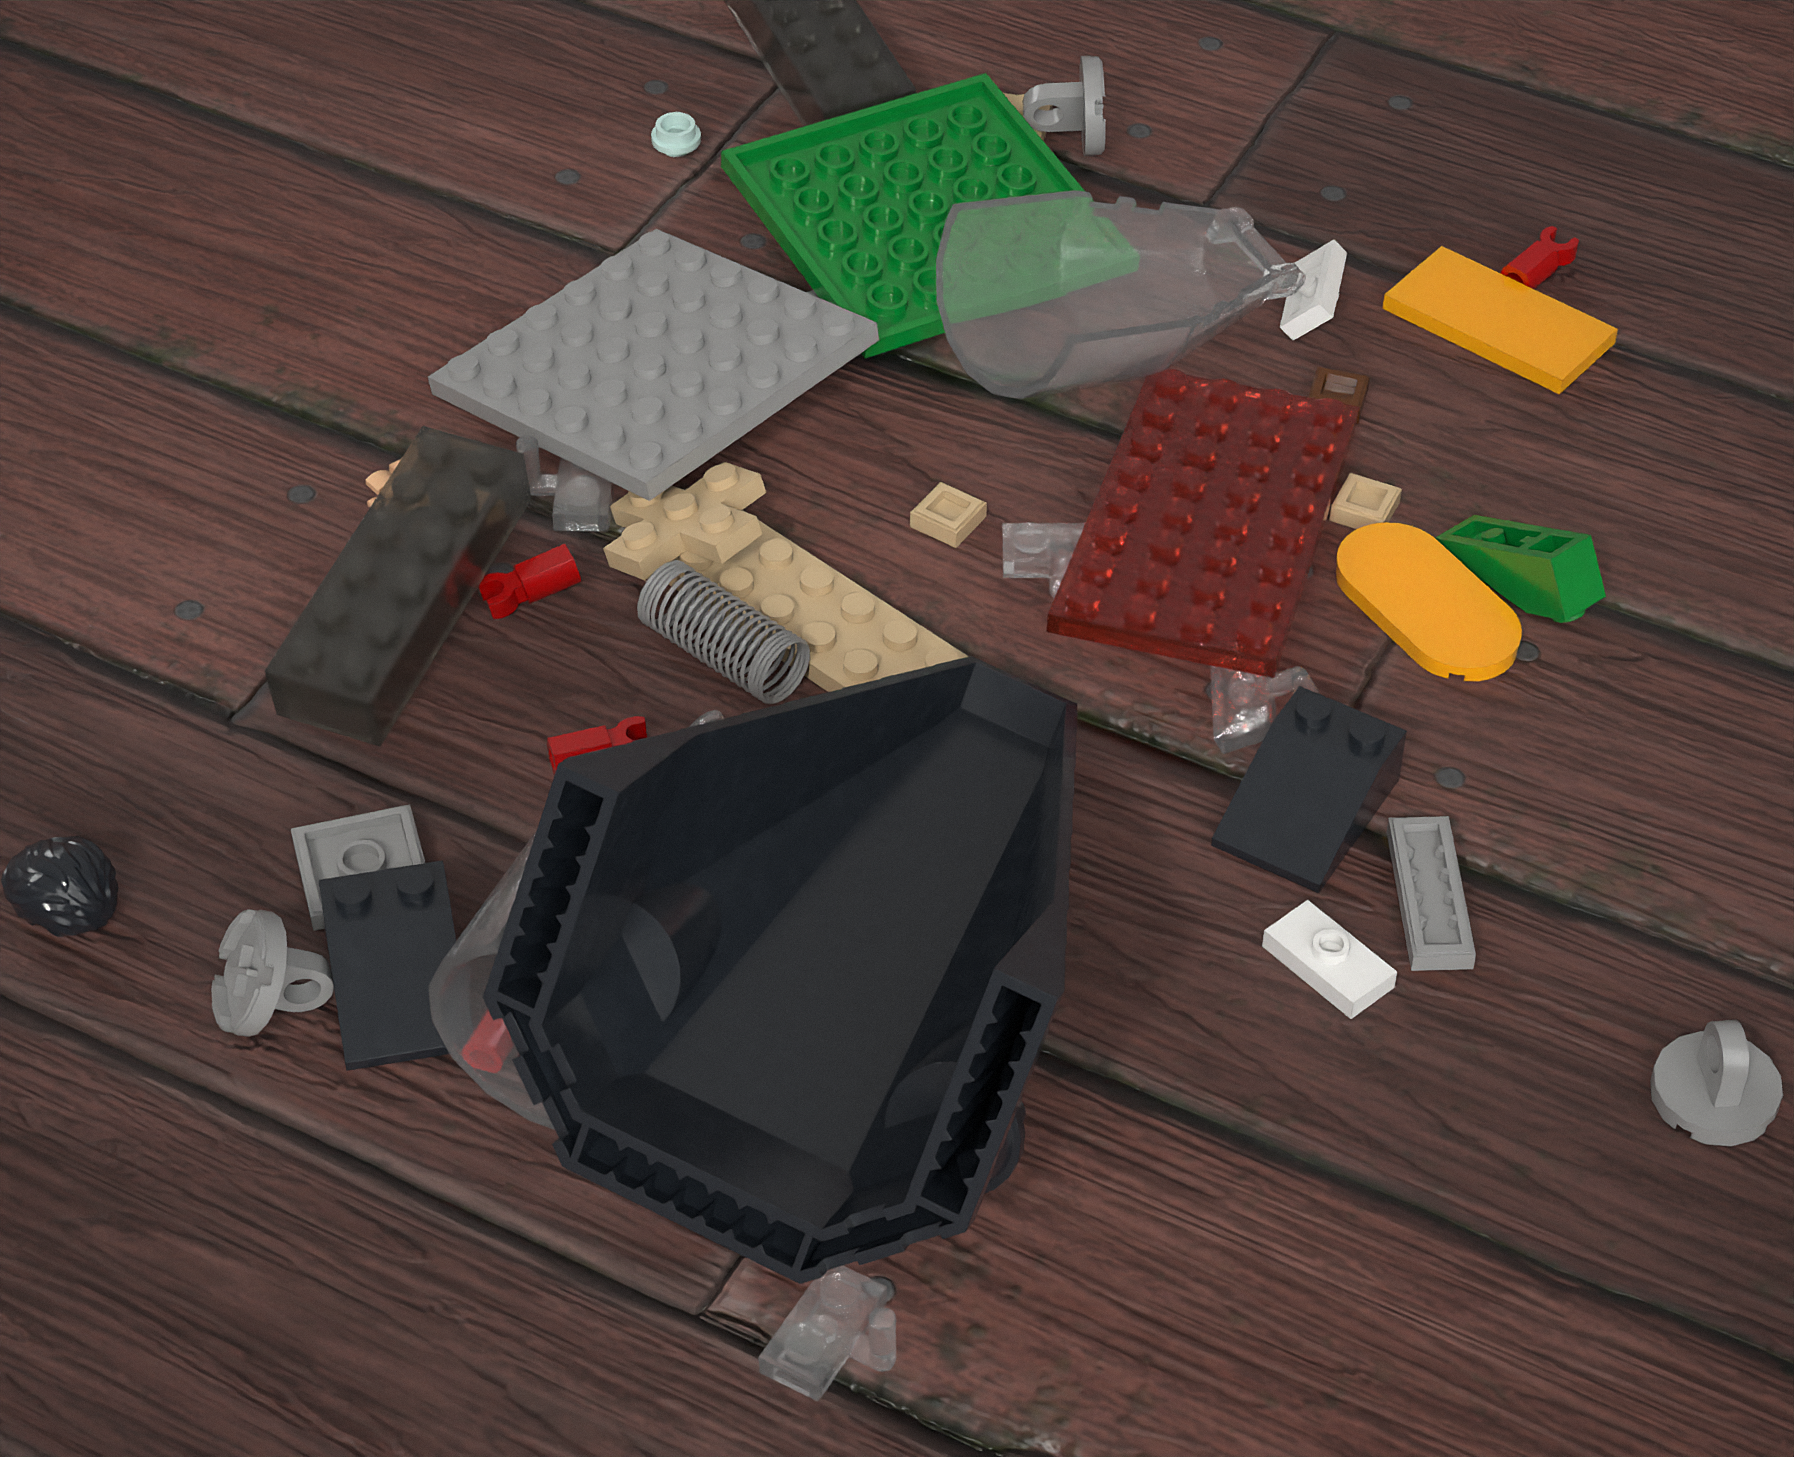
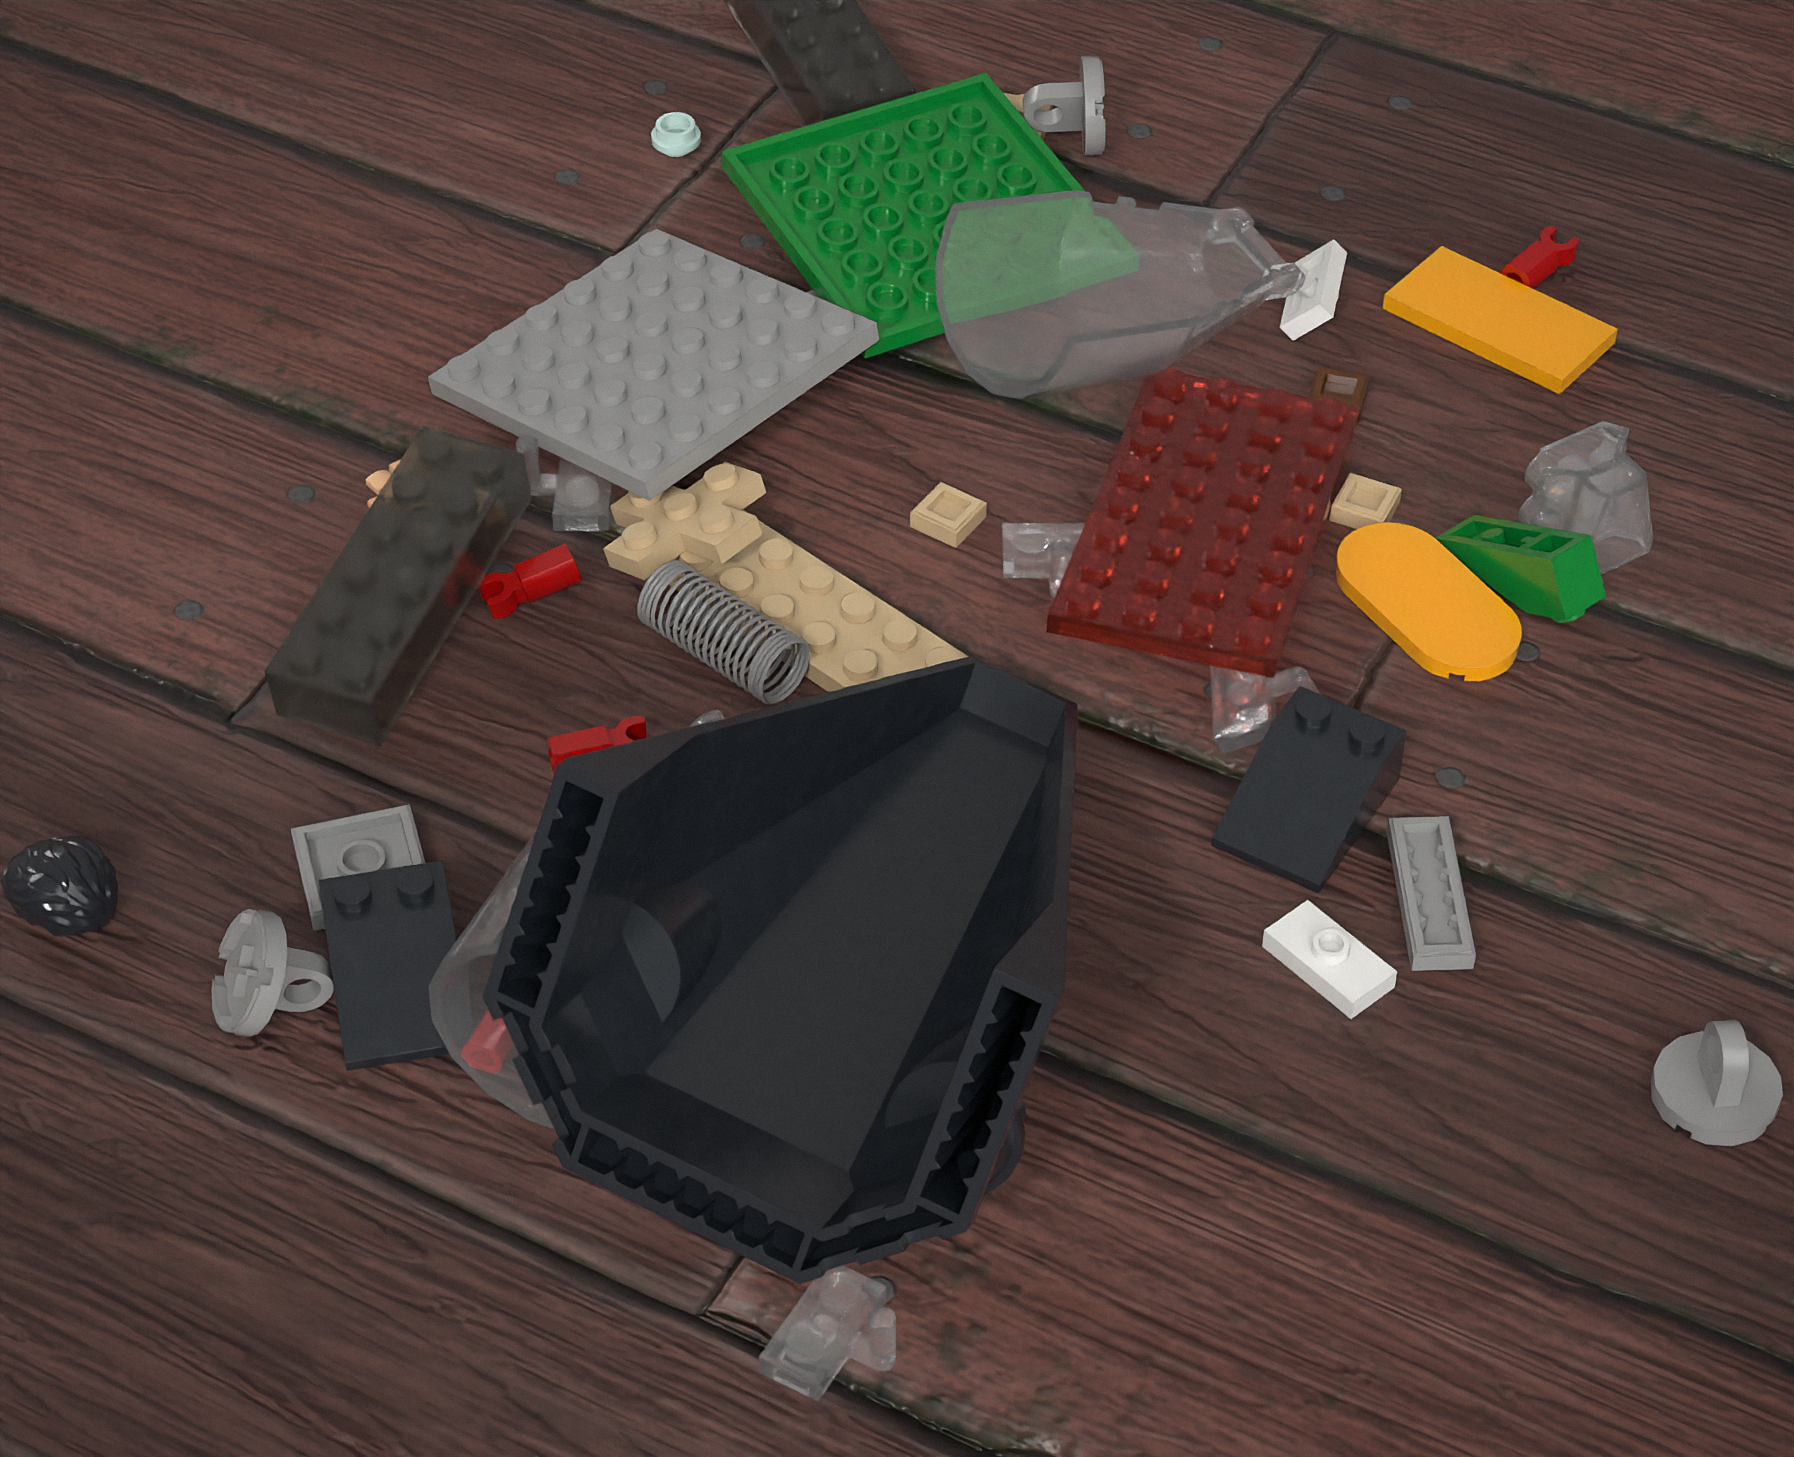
(1593, 490): none -> clear piece

